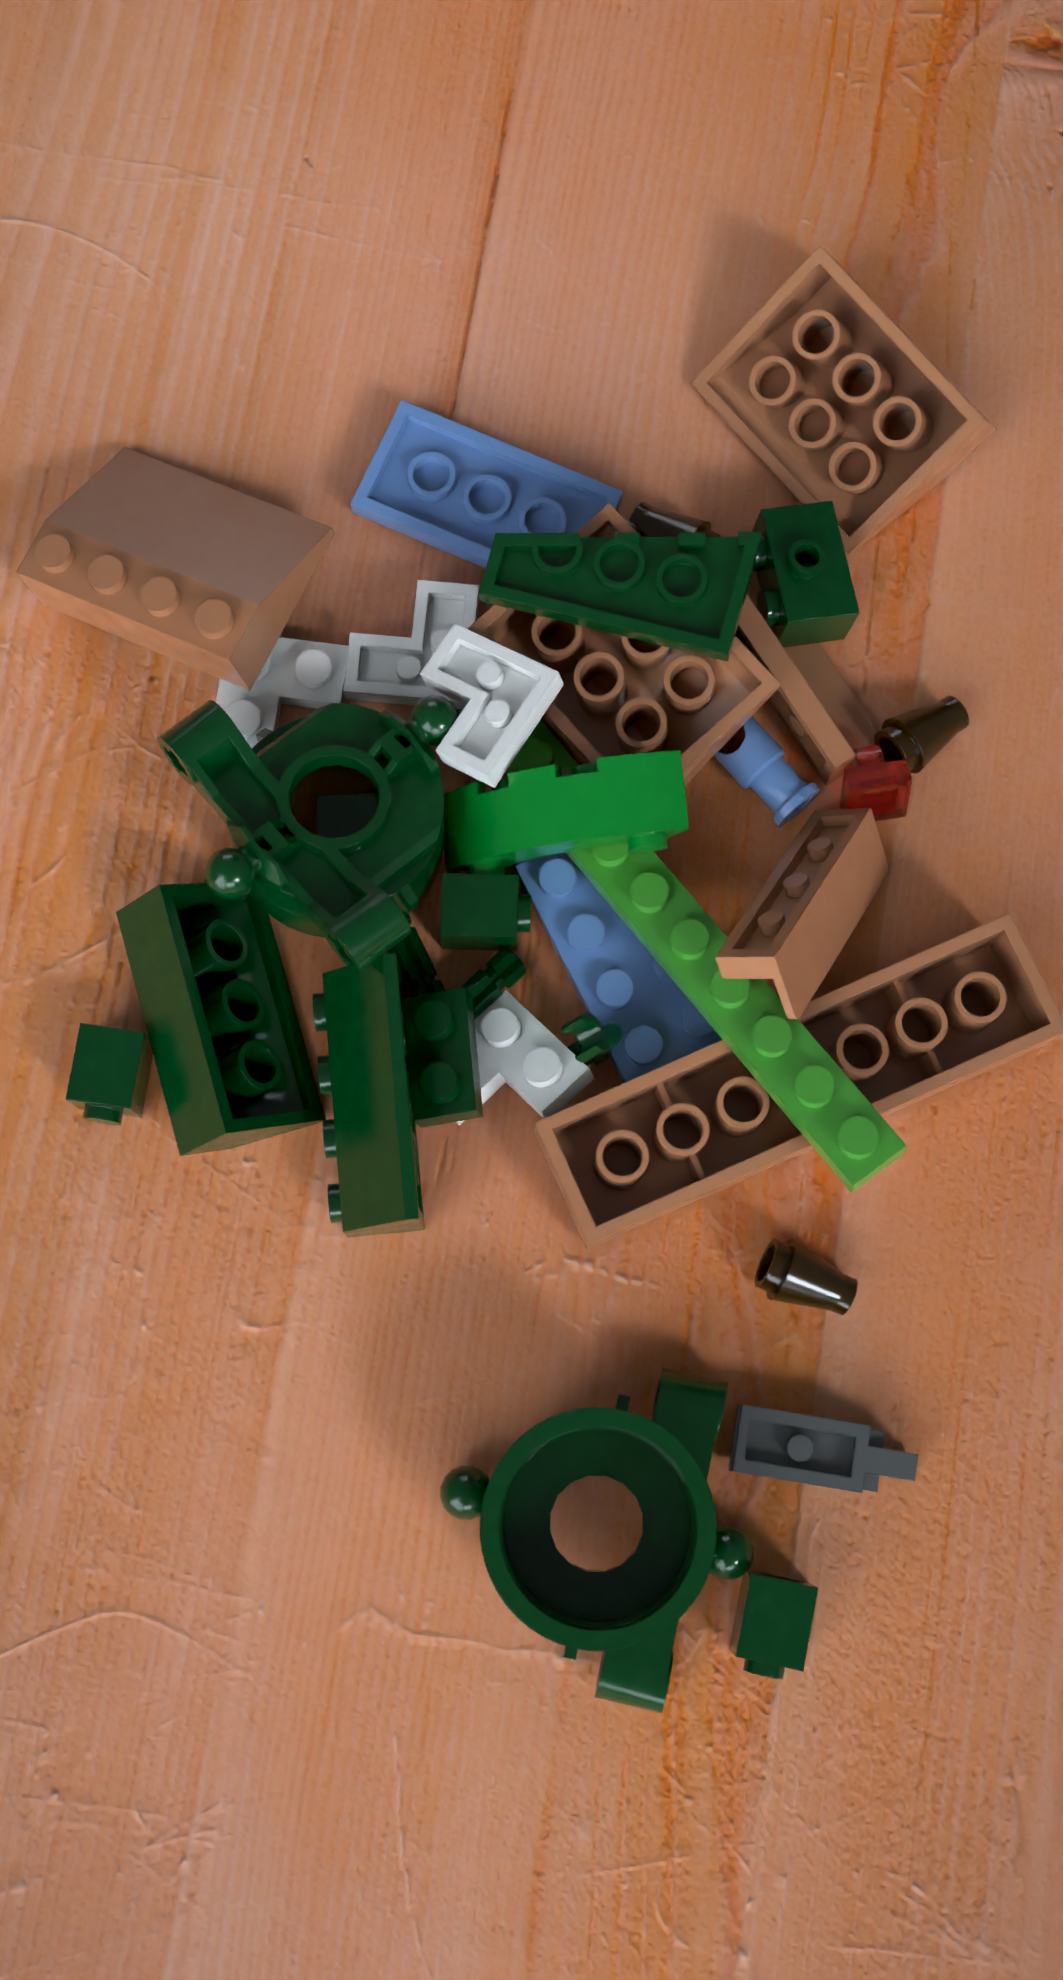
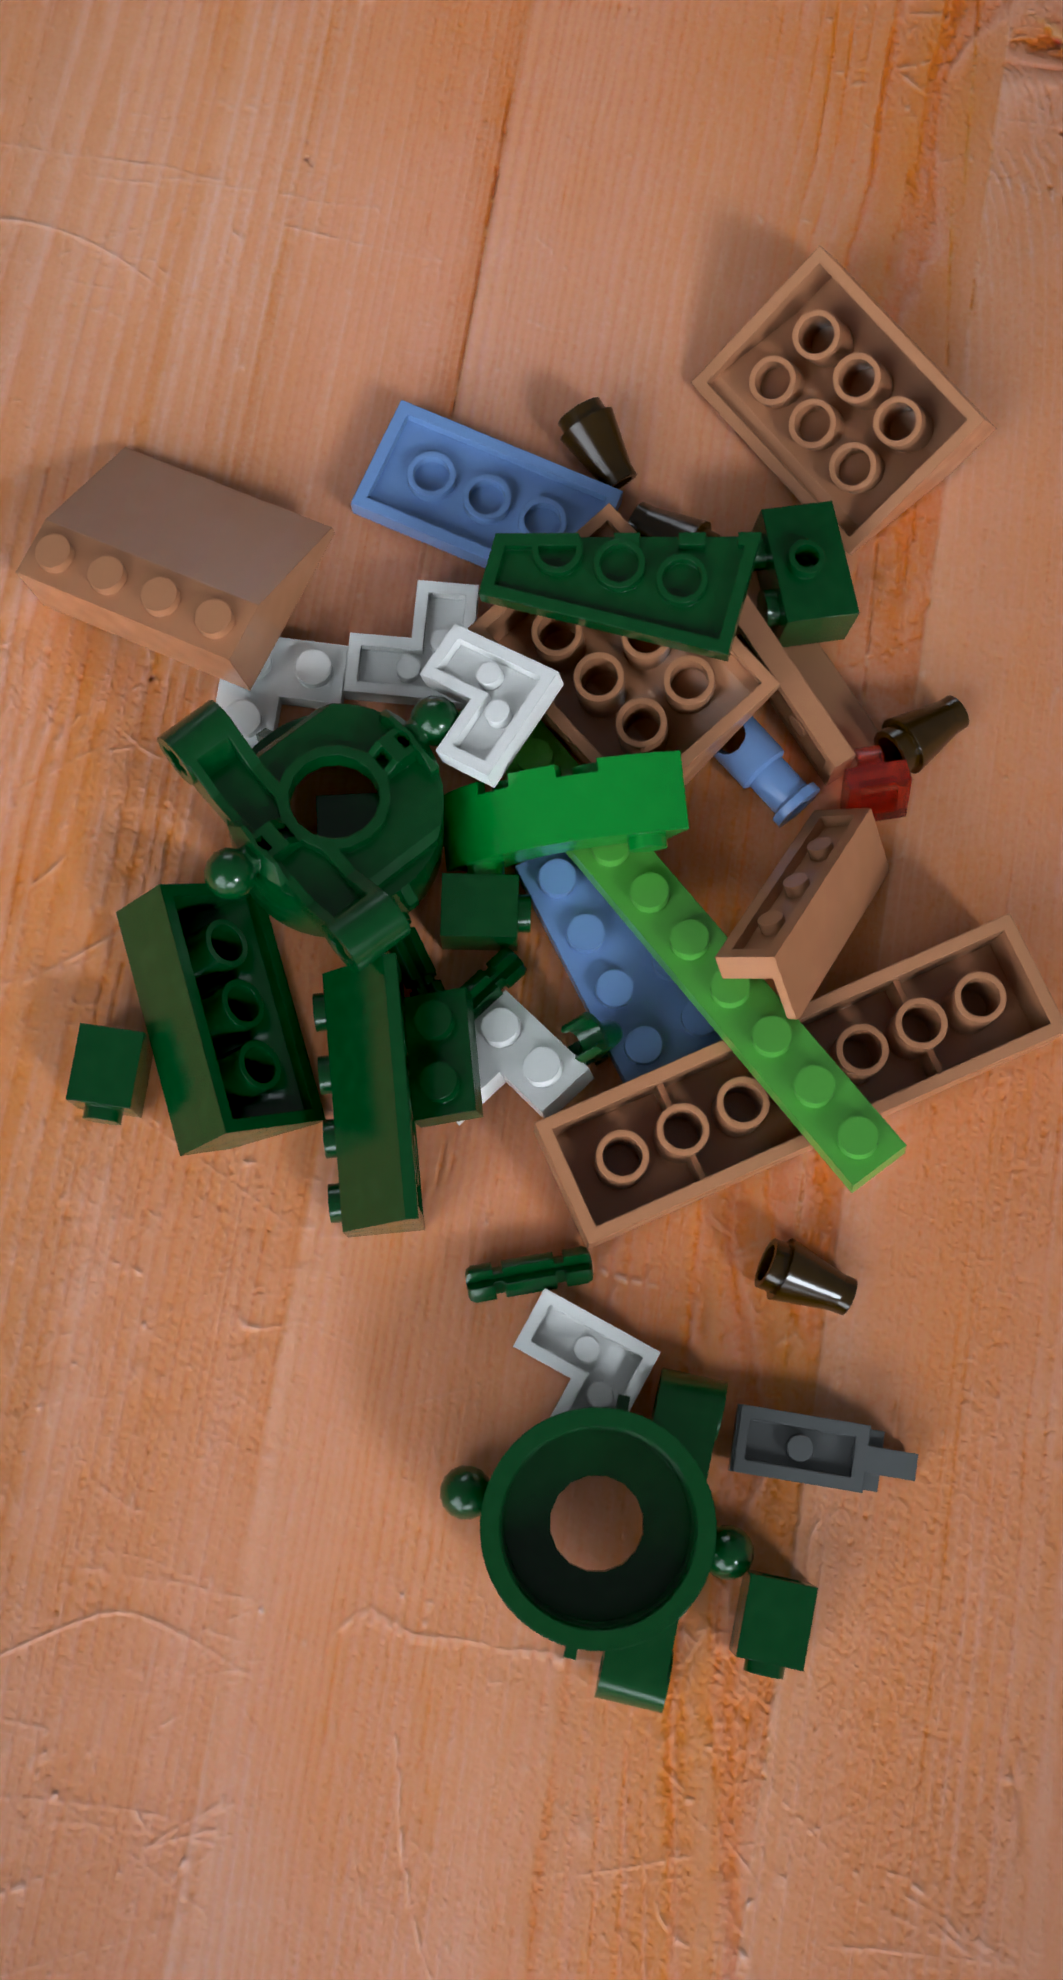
(529, 1274): none -> dark green axle
(588, 1351): none -> white plate
(597, 442): none -> dark brown cone

